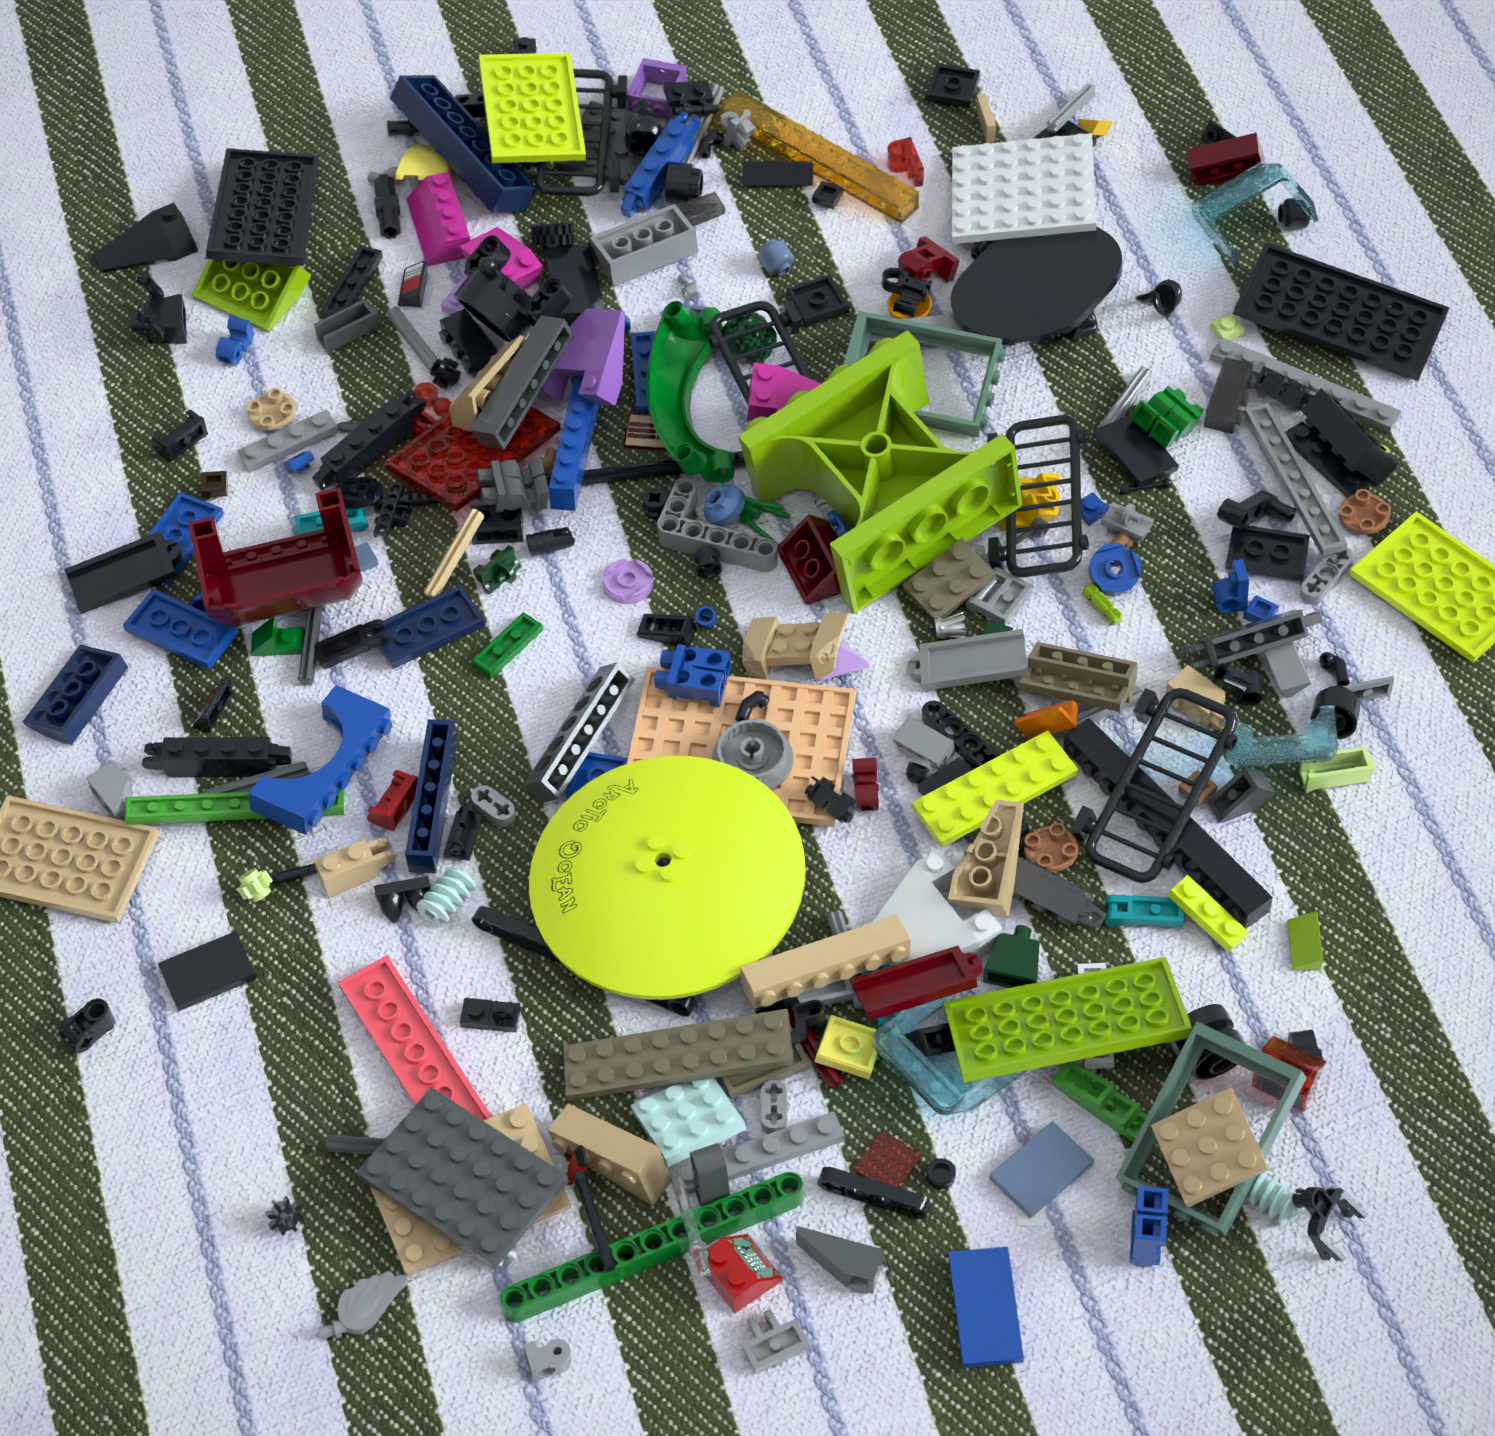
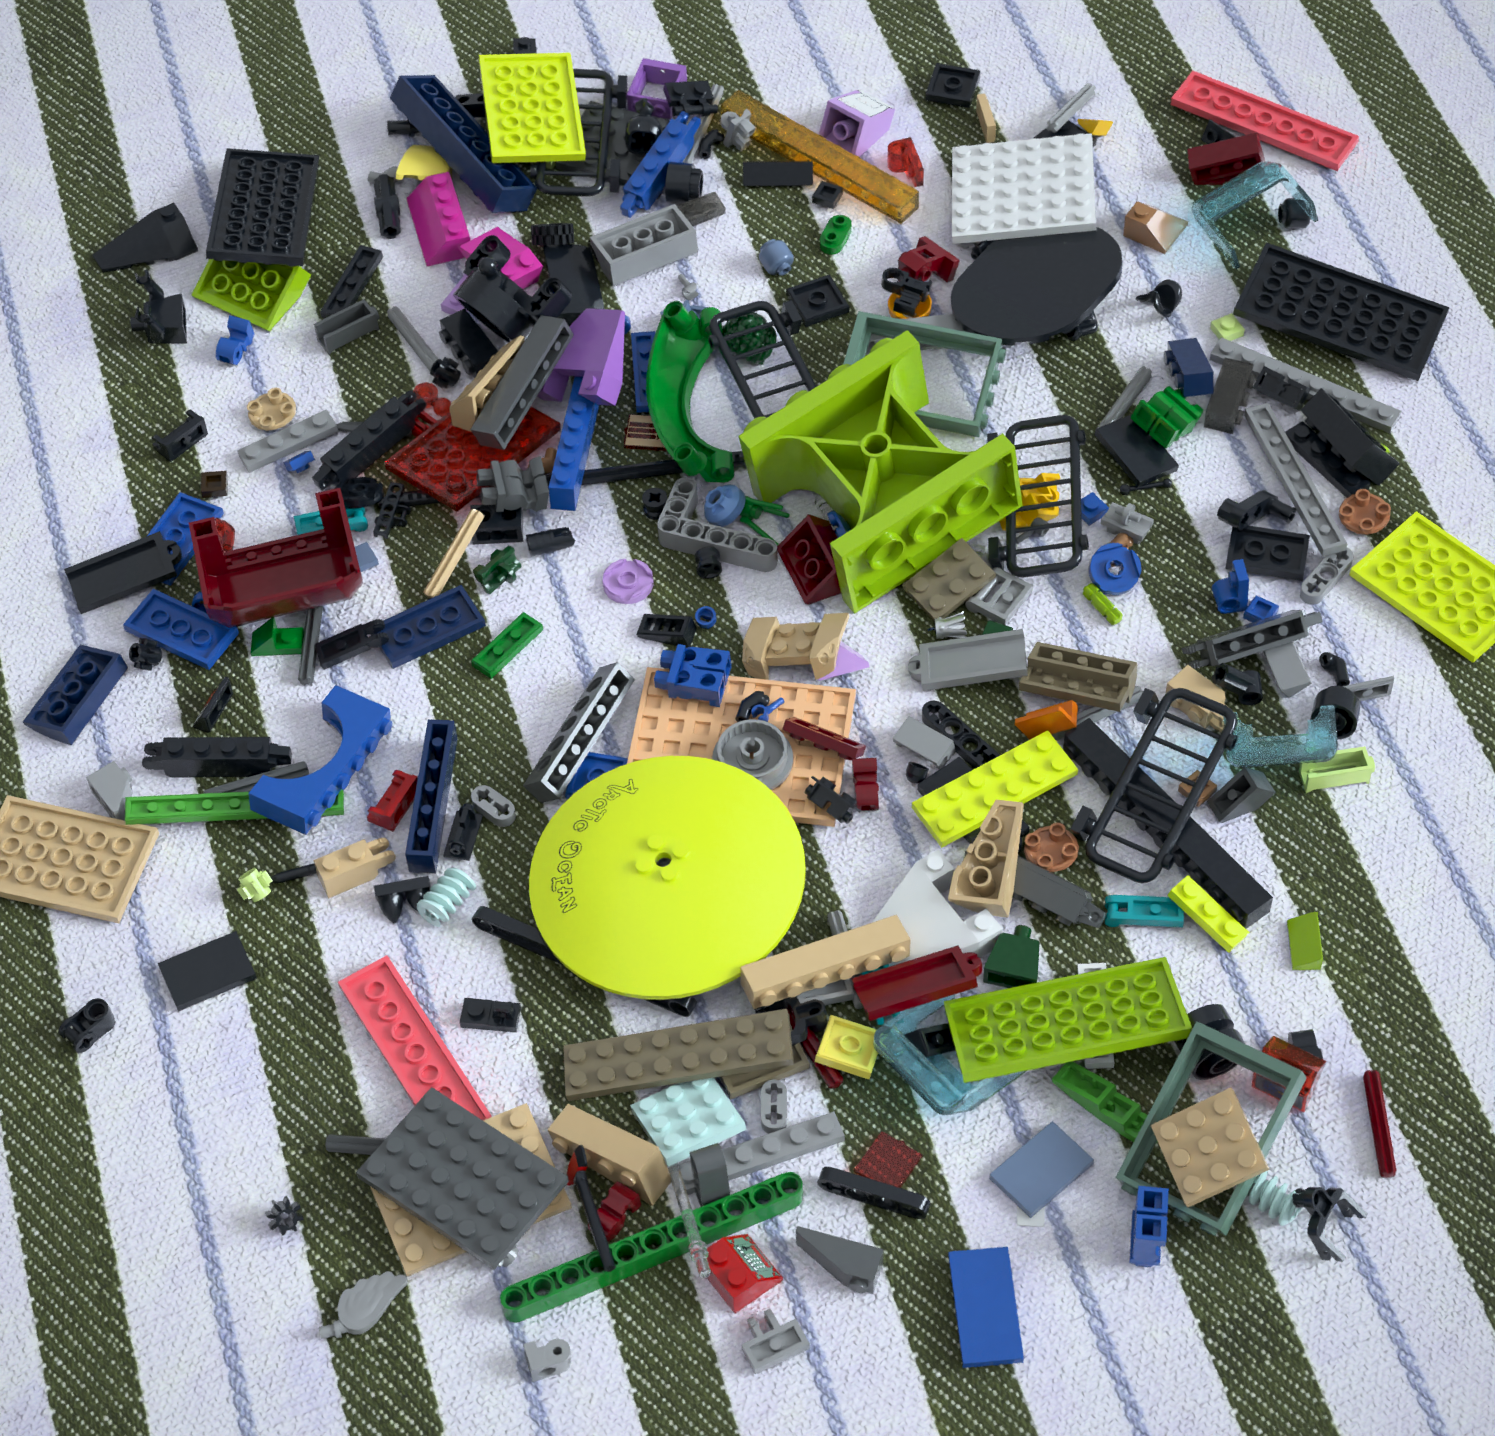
(145, 654): none -> black gear
(226, 533): none -> clear red arm
(413, 285): slope -> none
(614, 1207): none -> dark red leg
(761, 709): none -> blue hand
(772, 388): dark pink slope -> none
(823, 738): none -> dark red plate
(838, 230): none -> green plate
(856, 121): none -> lavender slope
(941, 1173): black tile -> none
(1152, 227): none -> medium nougat slope
(1189, 367): none -> dark blue brick
(1271, 121): none -> coral plate
(1379, 1124): none -> dark red axle

